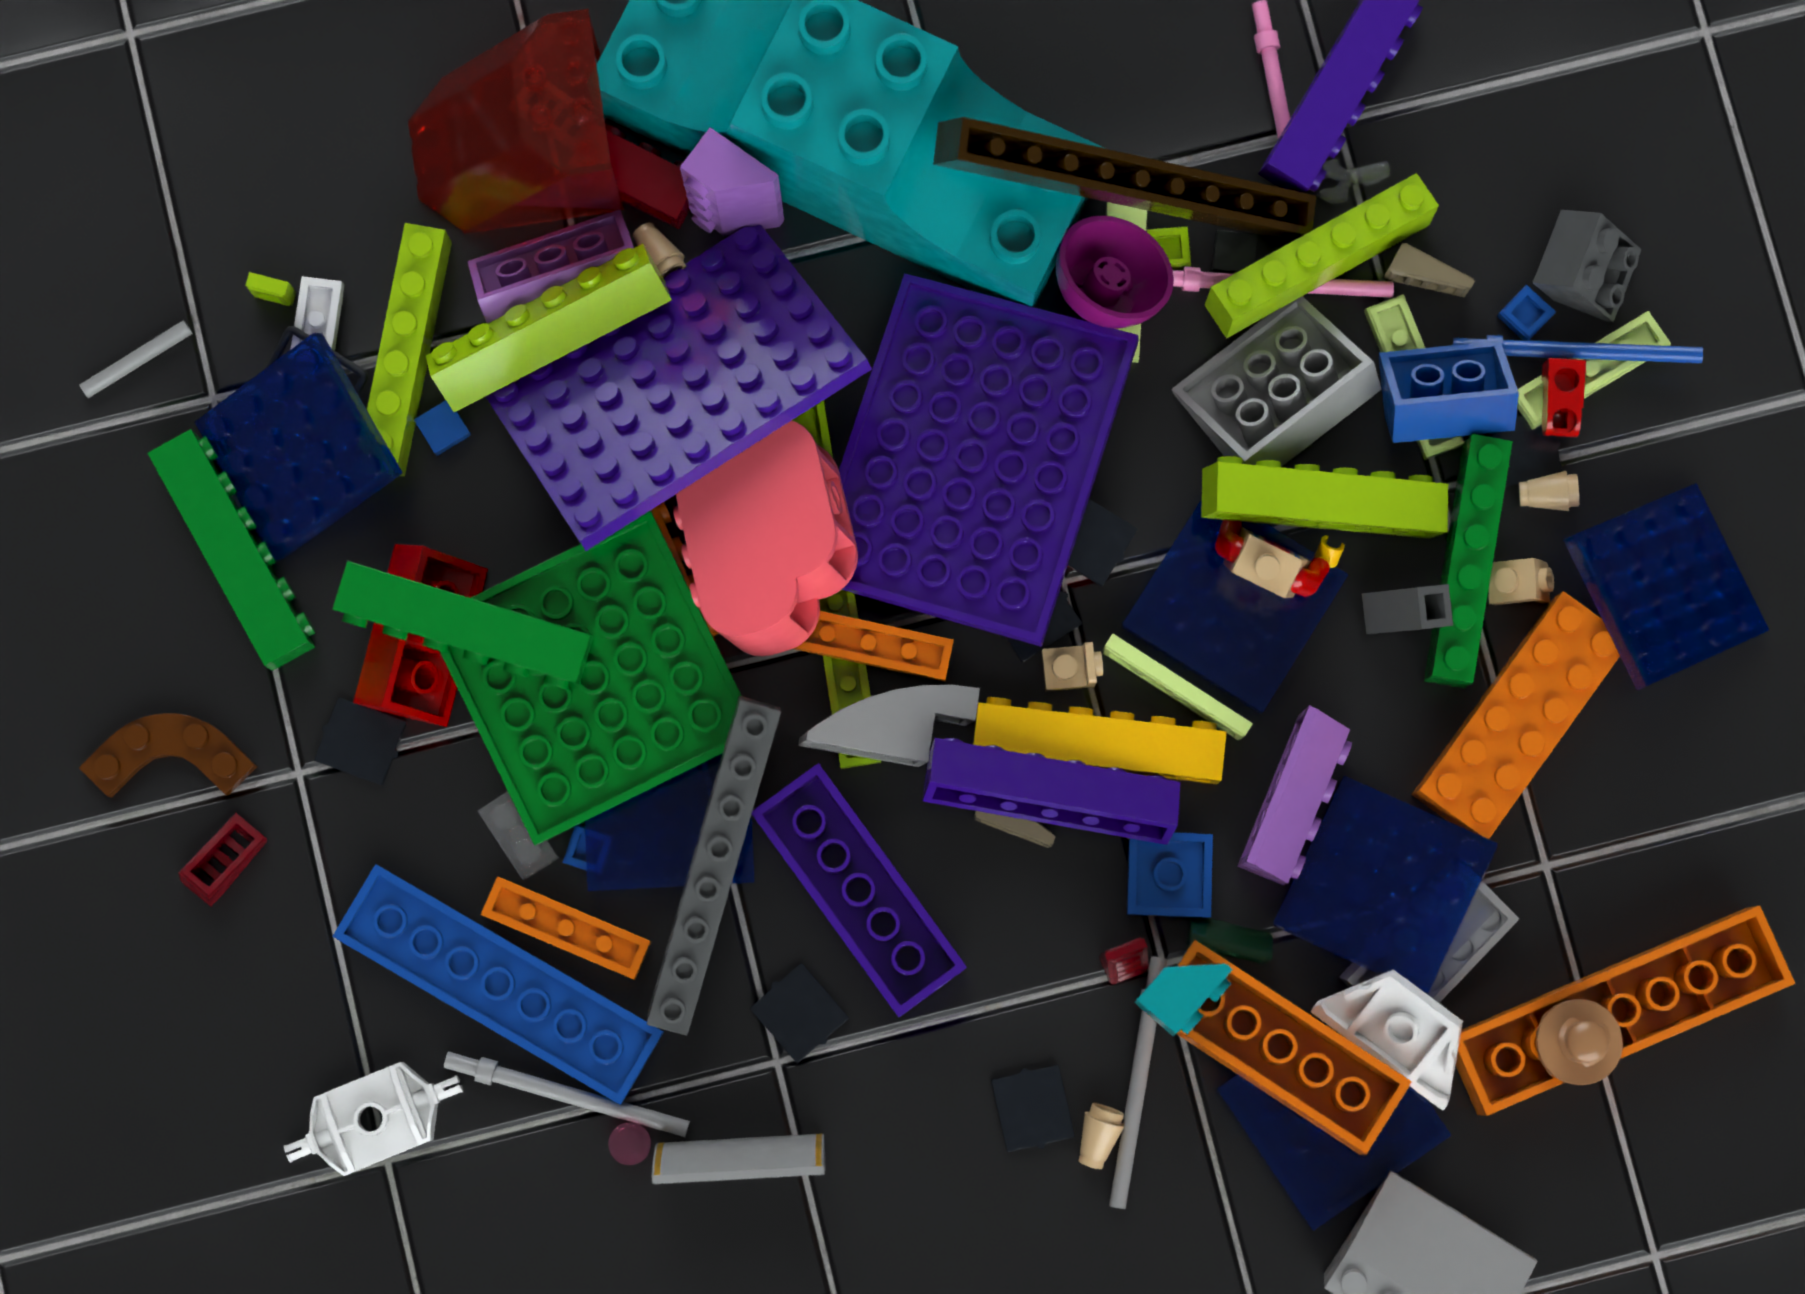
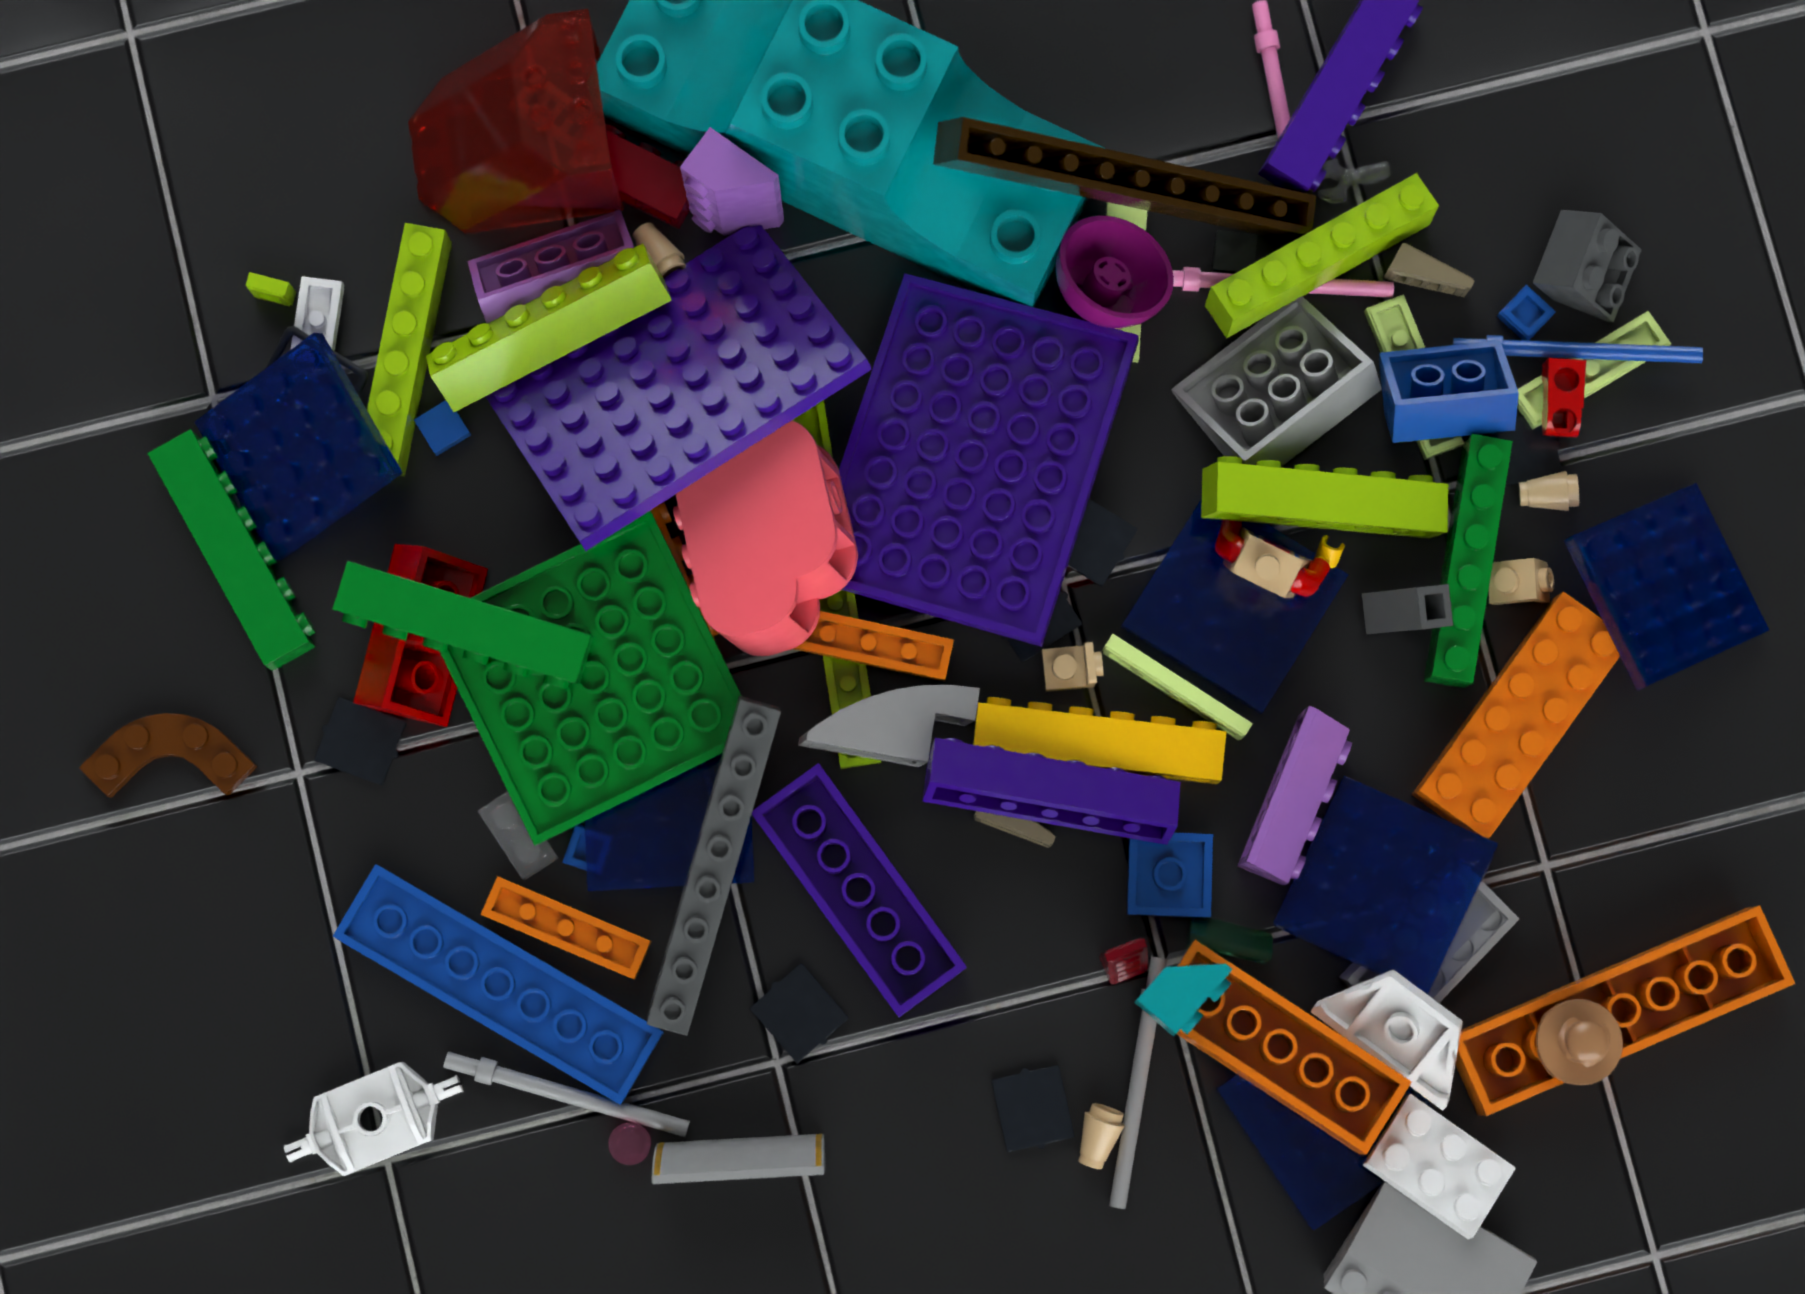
(135, 359): light grey bar -> none
(199, 862): dark red slope -> none
(1175, 245): lime tile -> none
(1439, 1166): none -> white plate

